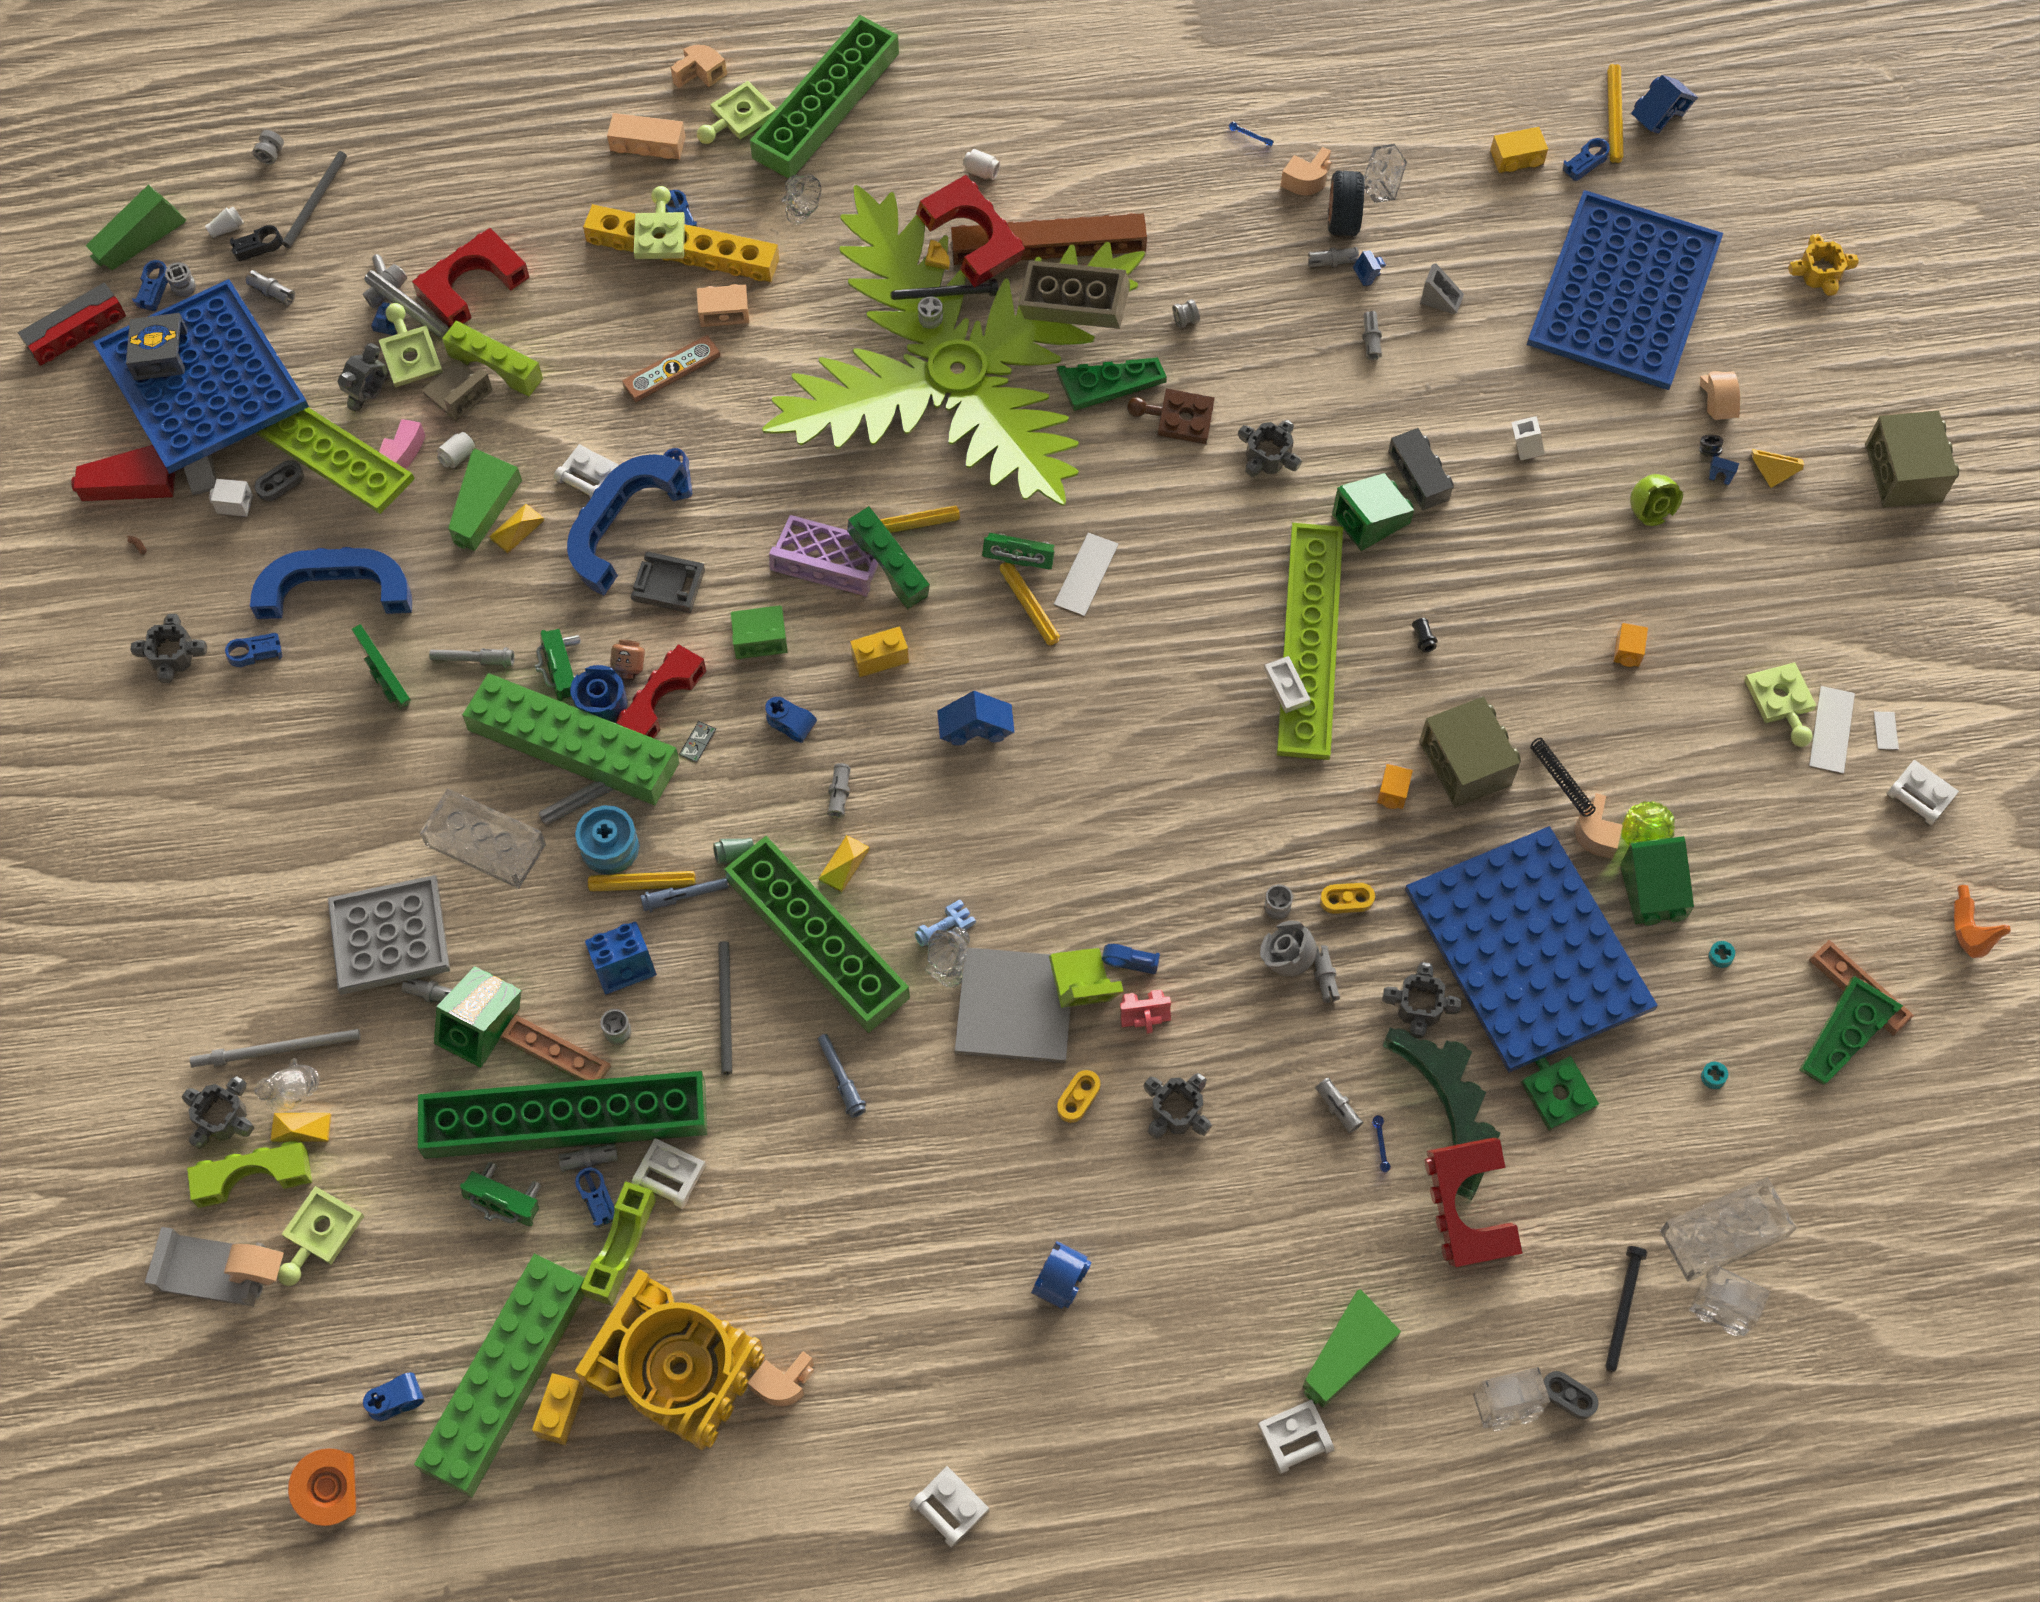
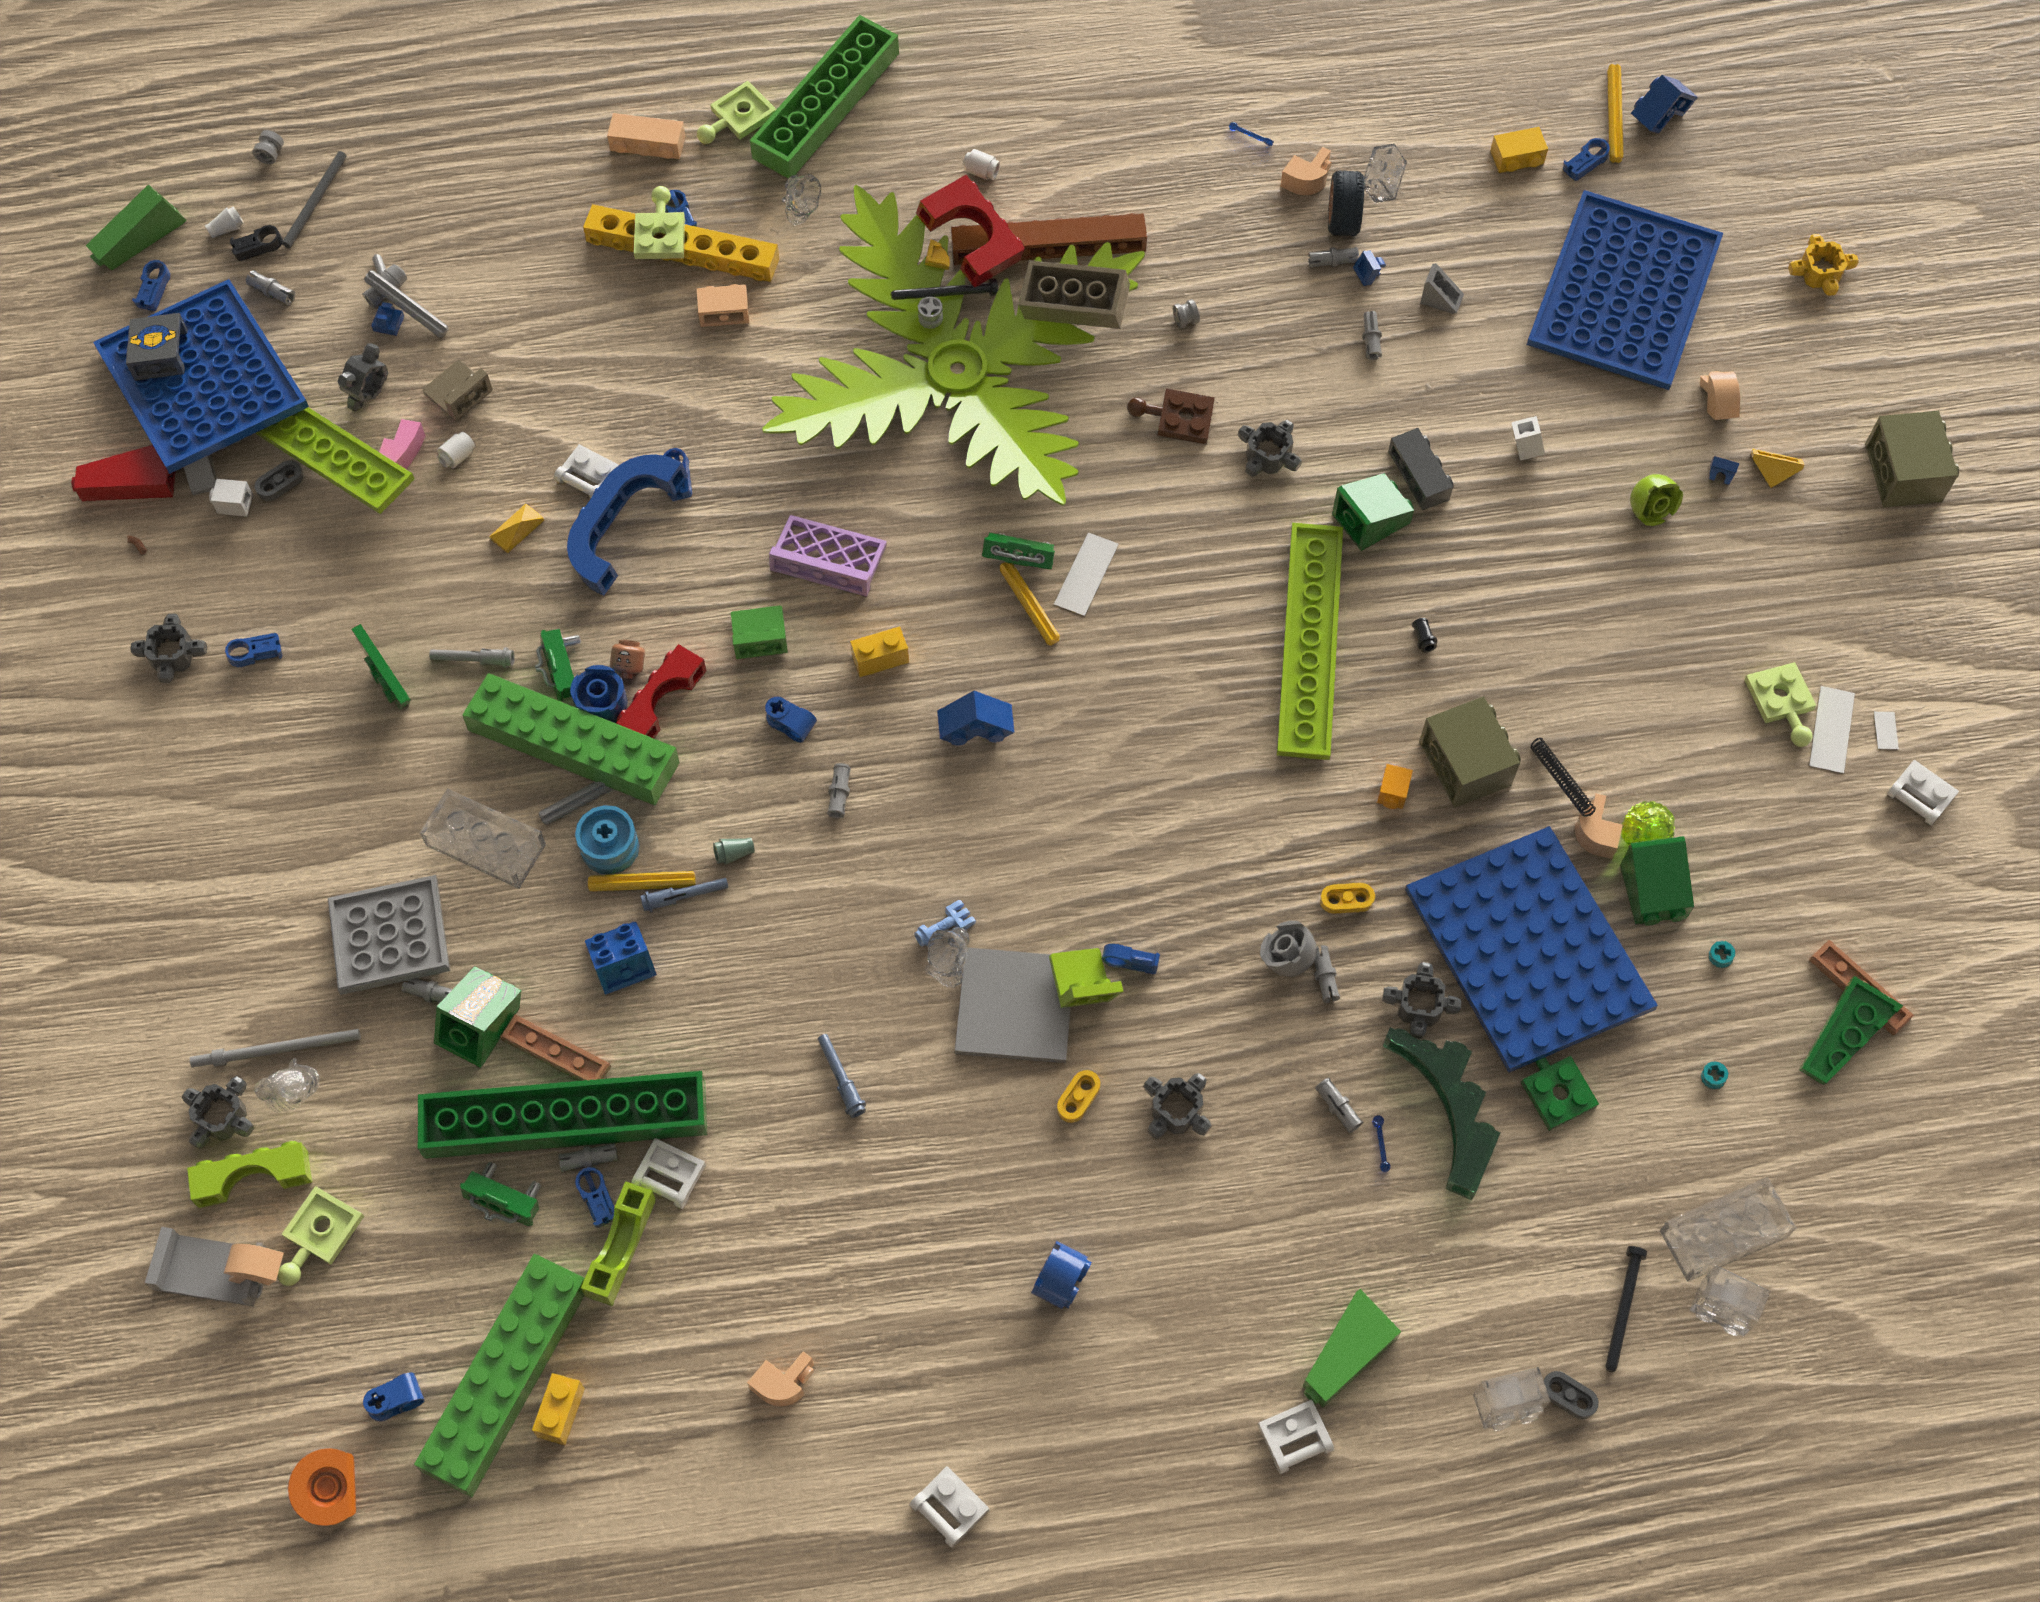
(72, 324): red piece -> none
(180, 279): light grey wheel -> none
(301, 1127): yellow slope -> none
(329, 564): blue arch -> none
(406, 341): yellowish green plate -> none
(482, 497): bright green slope -> none
(483, 252): red arch -> none
(514, 368): lime arch -> none
(613, 1021): light grey wheel -> none
(635, 1337): yellow brick -> none
(664, 582): dark grey container -> none
(671, 368): tile -> none
(697, 741): light grey sticker -> none
(700, 62): light nougat brick -> none
(725, 1008): dark grey piece -> none
(817, 934): bright green brick -> none
(844, 863): yellow slope -> none
(901, 572): green arch -> none
(921, 519): yellow axle -> none
(1100, 383): green wing -> none
(1145, 1012): coral hips -> none
(1279, 896): light grey wheel -> none
(1287, 684): white plate -> none
(1448, 1170): red arch -> none
(1630, 645): light orange brick -> none
(1711, 445): black bush -> none
(1974, 939): orange animal -> none

